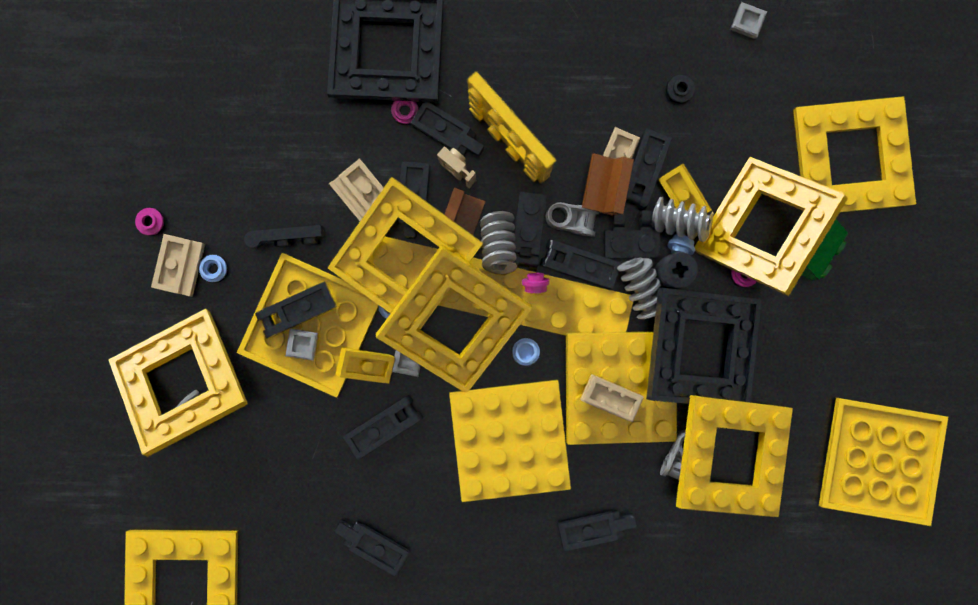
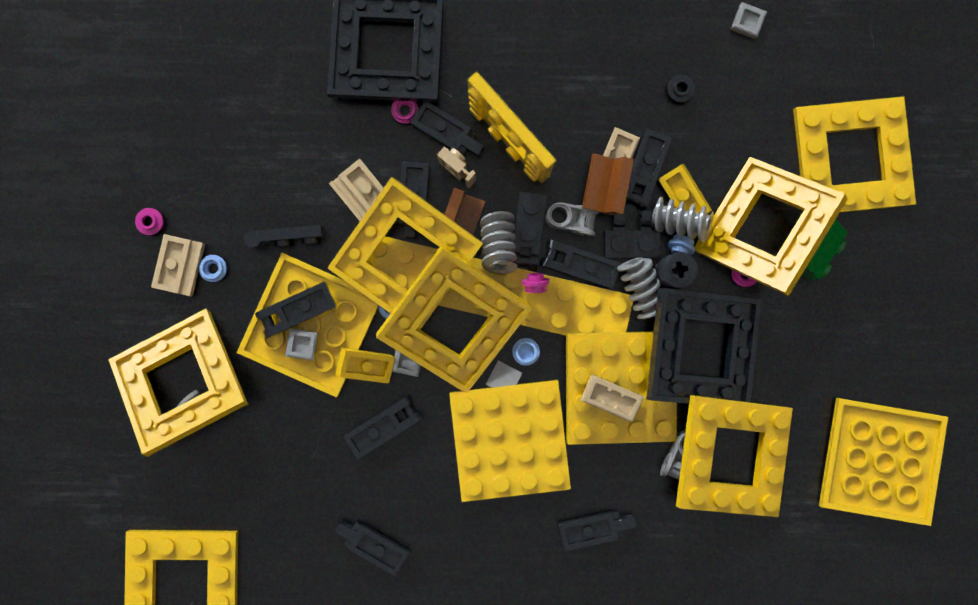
(503, 376): none -> light grey tile

